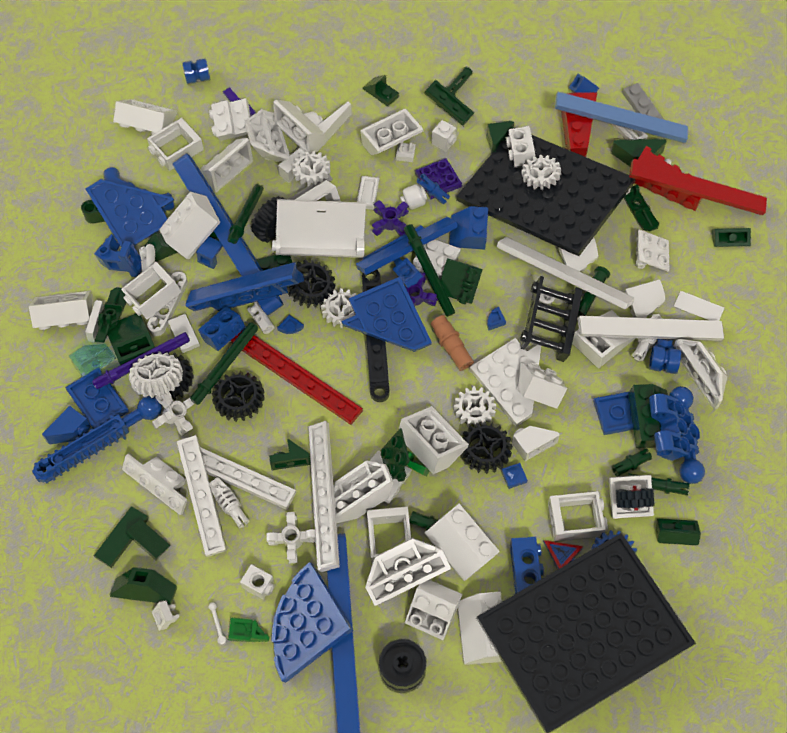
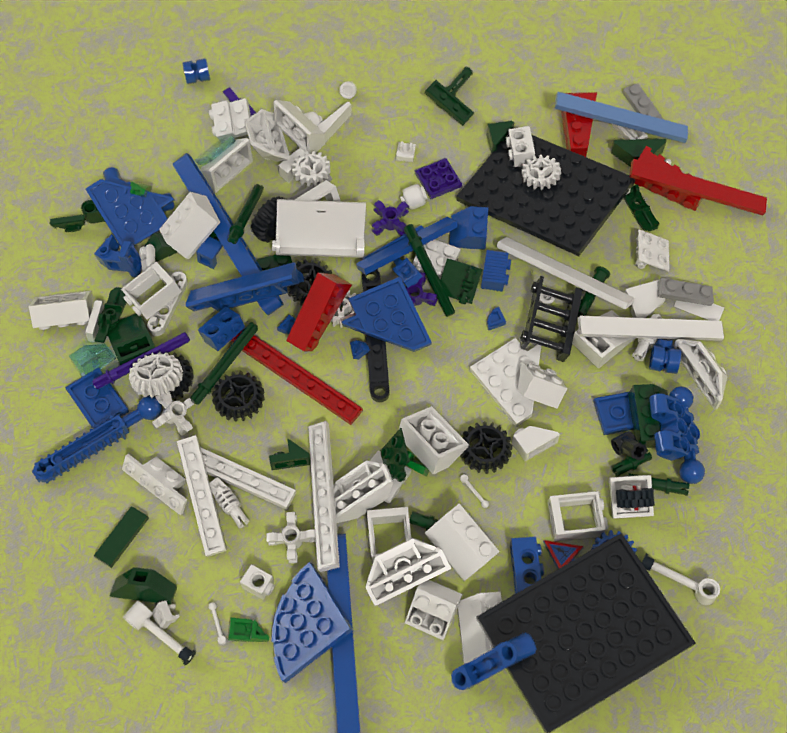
(66, 427): blue slope -> none
(69, 223): none -> dark green tile
(139, 189): none -> green slope
(139, 616): none -> white piece
(143, 115): white slope -> none
(147, 539): dark green slope -> none
(169, 133): white window -> none
(180, 325): white tile -> none
(215, 150): none -> clear light blue tile
(261, 318): white bar -> none
(318, 310): none -> red wedge
(348, 90): none -> white tile
(359, 349): none -> blue tile
(368, 191): white tile -> none
(381, 91): dark green slope -> none
(389, 132): white slope -> none
(402, 653): black wheel -> none
(433, 188): blue pin -> none
(444, 136): white brick -> none
(451, 342): nougat piece -> none
(464, 479): none -> white hinge
(471, 401): white gear -> none
(493, 661): none -> blue plate
(495, 270): none -> blue brick
(514, 475): blue tile -> none
(580, 262): white slope -> none
(582, 85): blue panel -> none
(627, 444): none -> black piece
(678, 531): dark green slope -> none
(685, 291): none -> light grey plate
(700, 596): none -> white piece
(731, 237): dark green slope -> none

